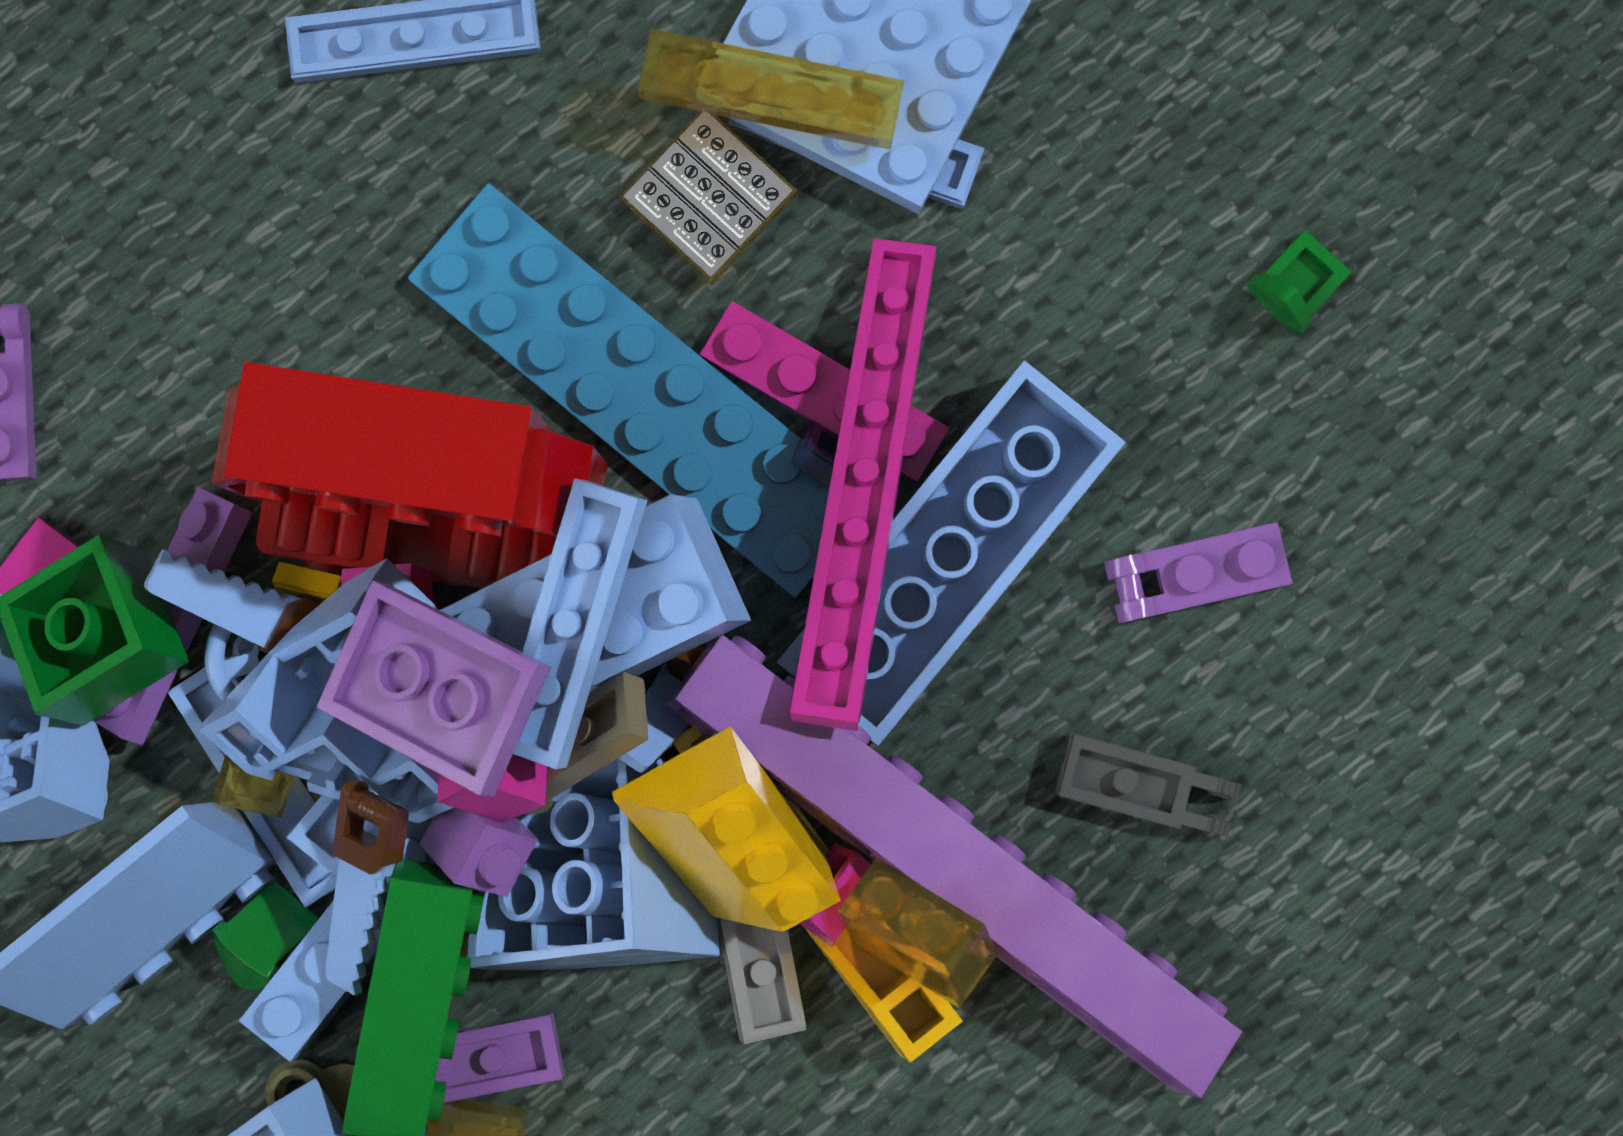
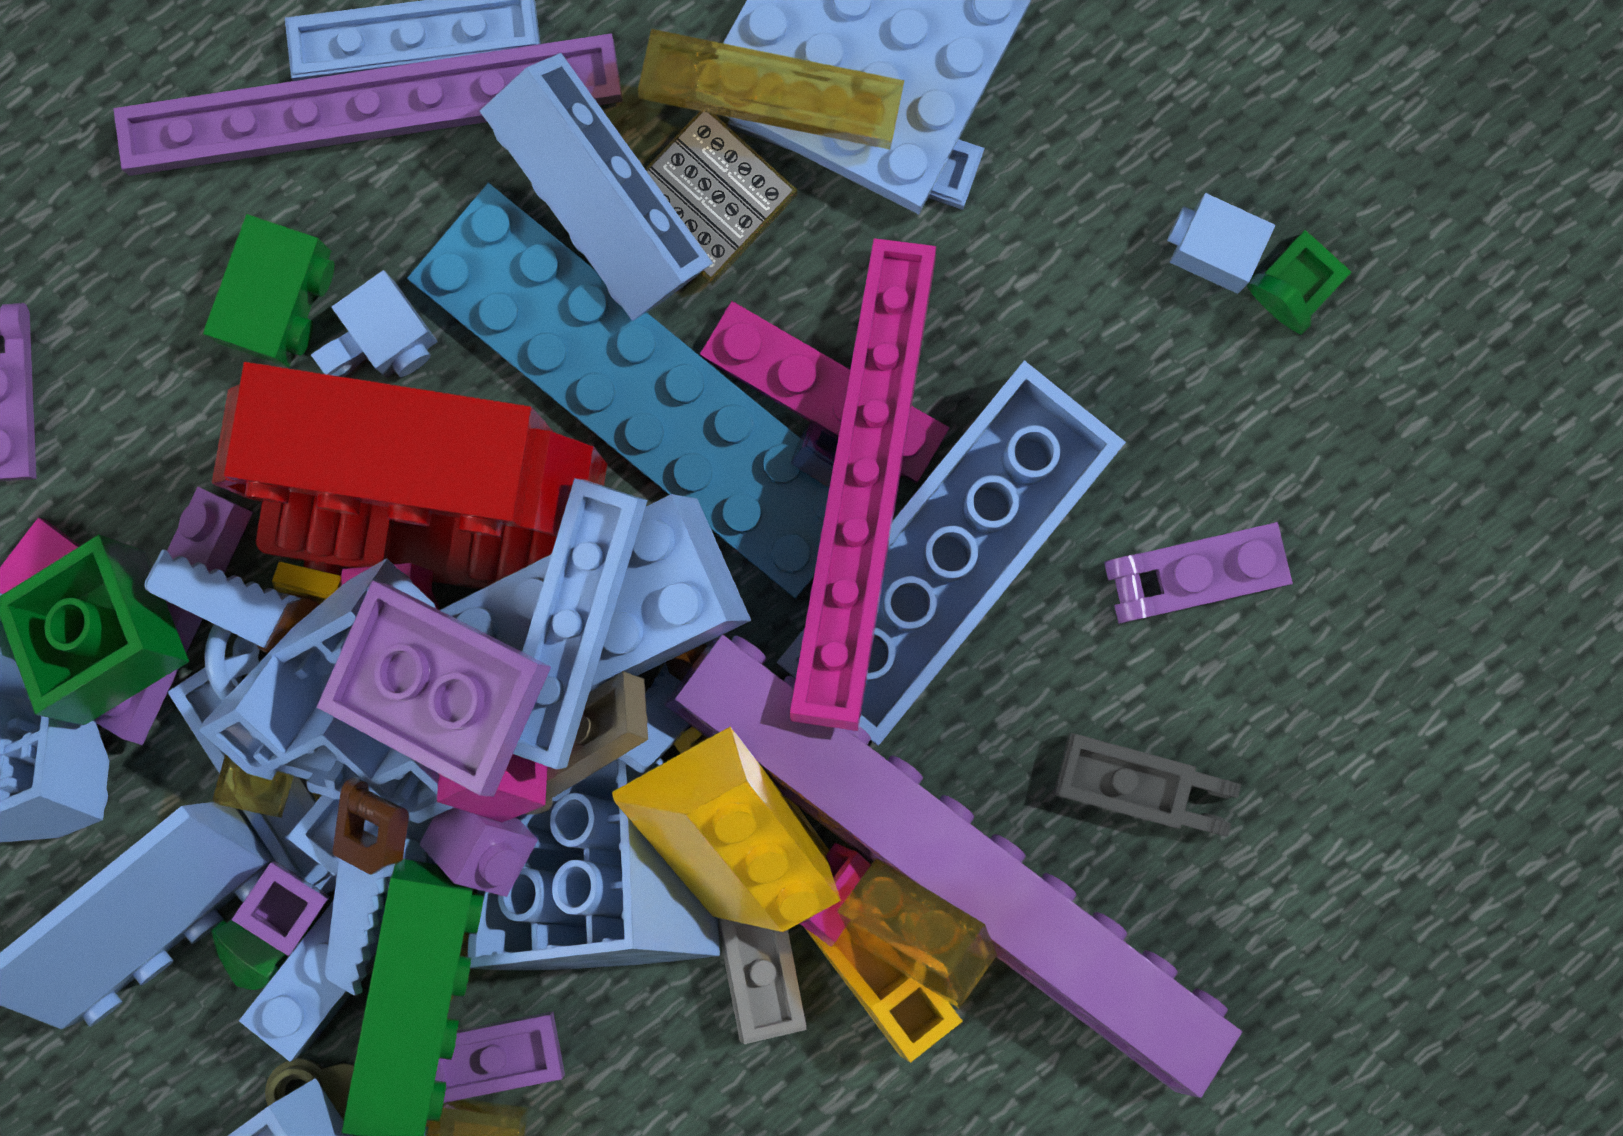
(270, 291): none -> green brick
(280, 908): none -> medium lavender brick
(343, 106): none -> medium lavender plate
(379, 328): none -> light blue brick
(595, 185): none -> light blue brick
(1219, 242): none -> light blue brick

